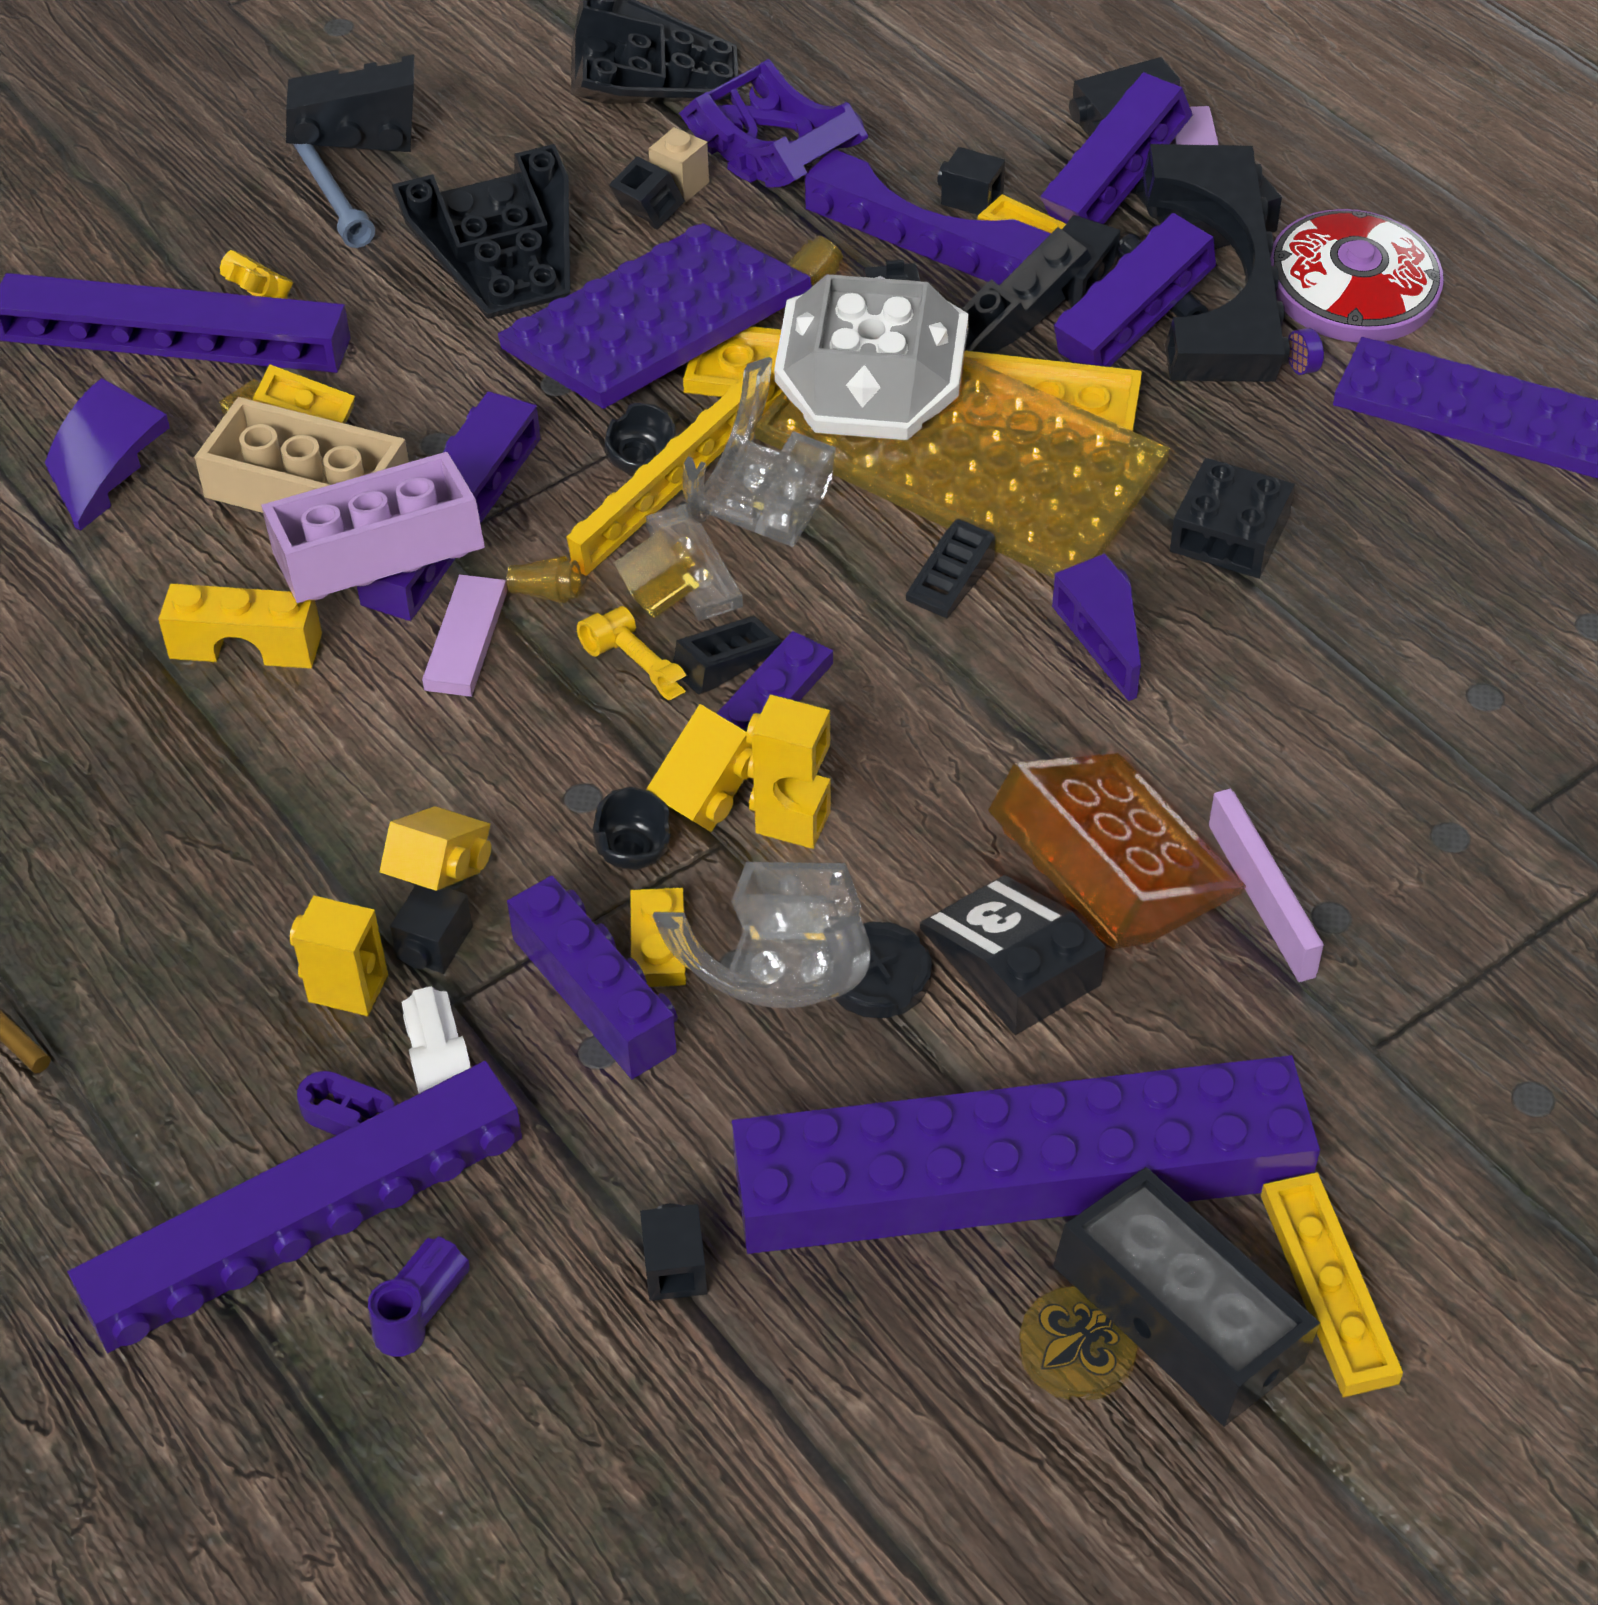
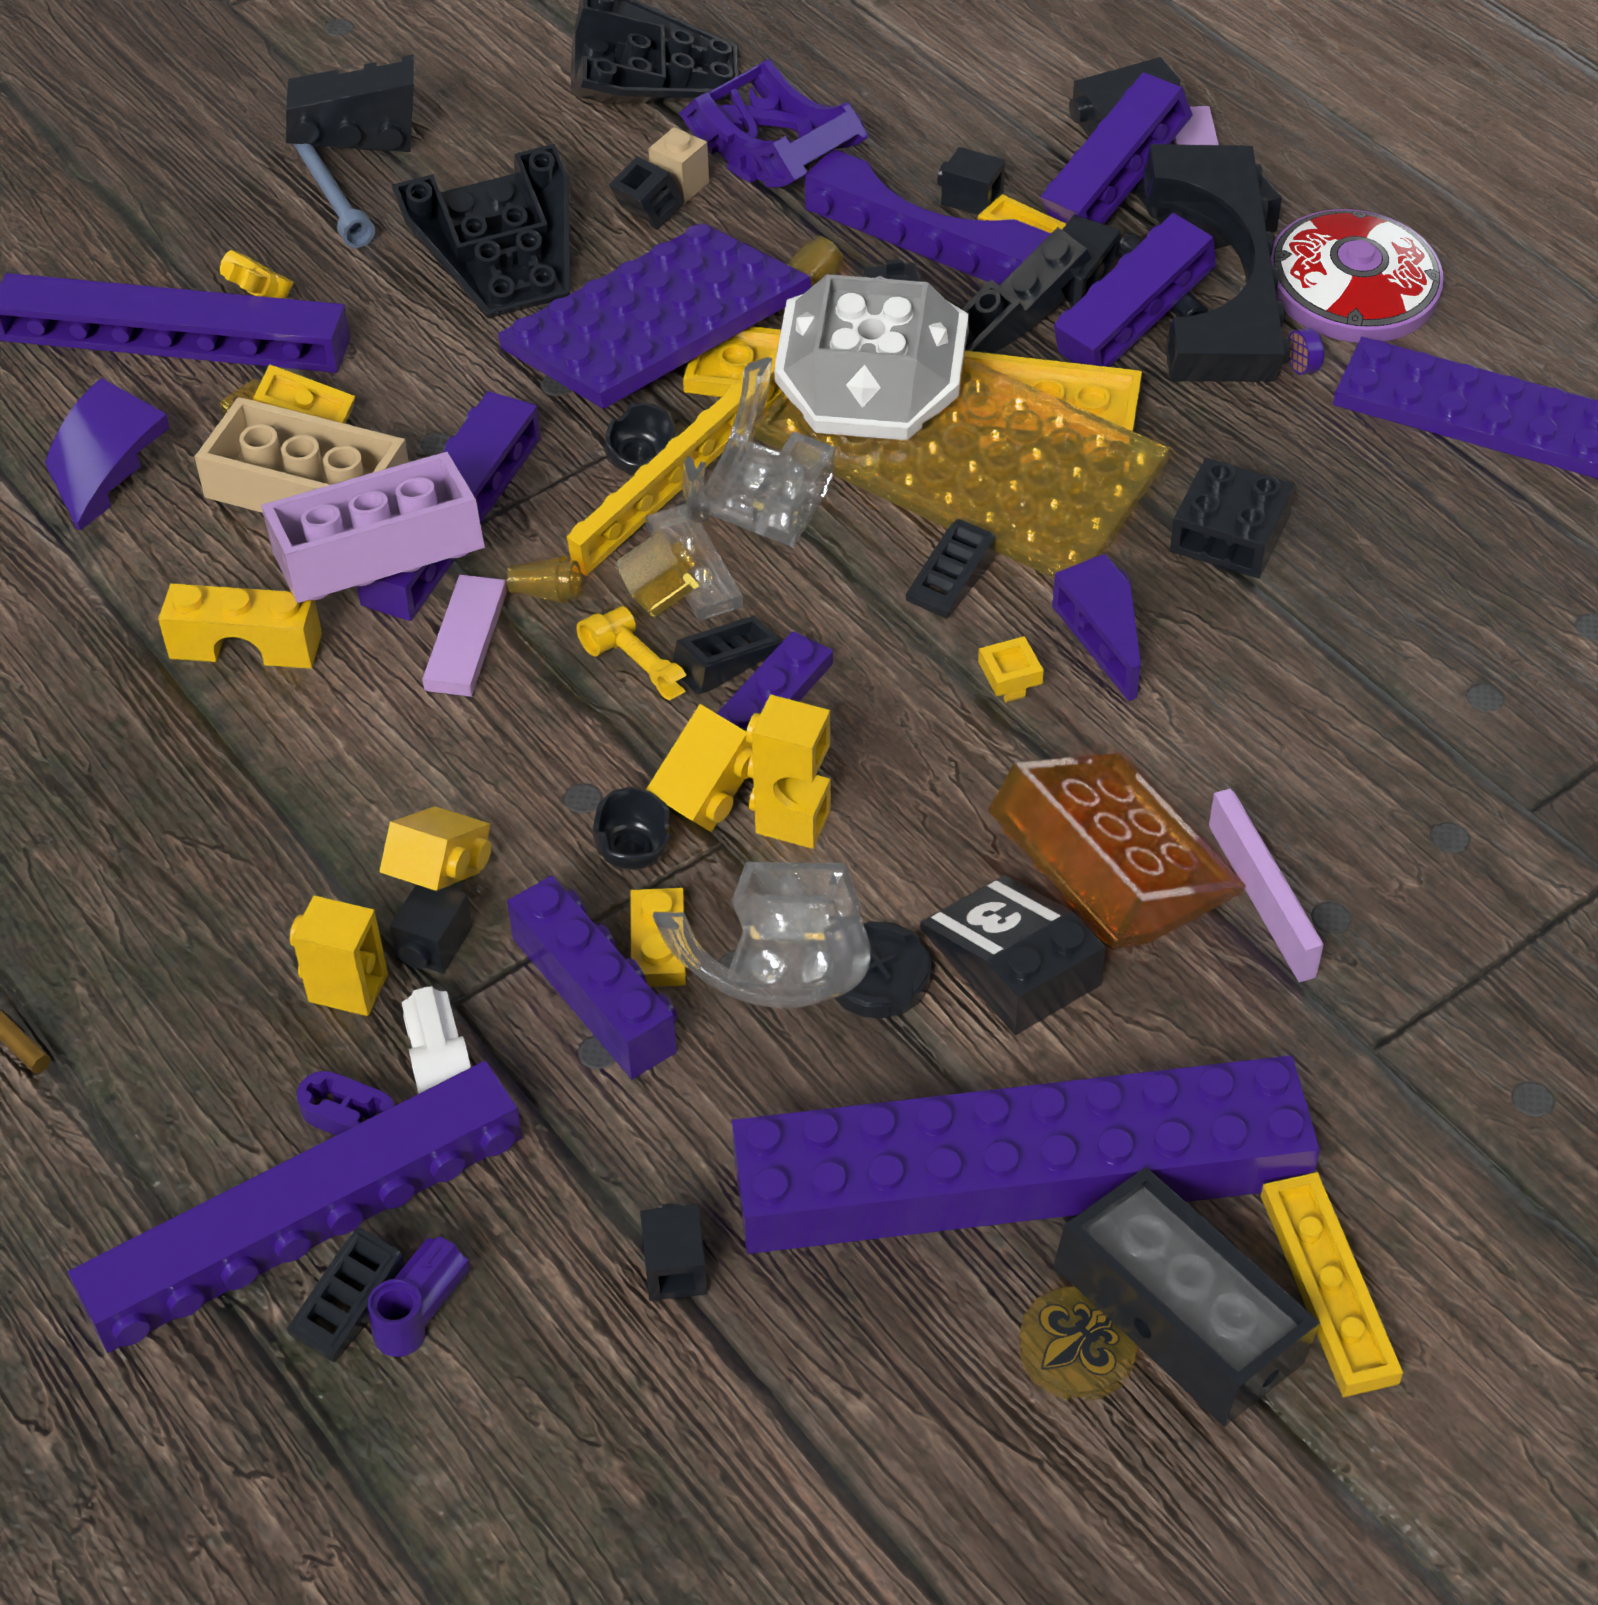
(346, 1265): none -> black slope
(1011, 668): none -> yellow tile

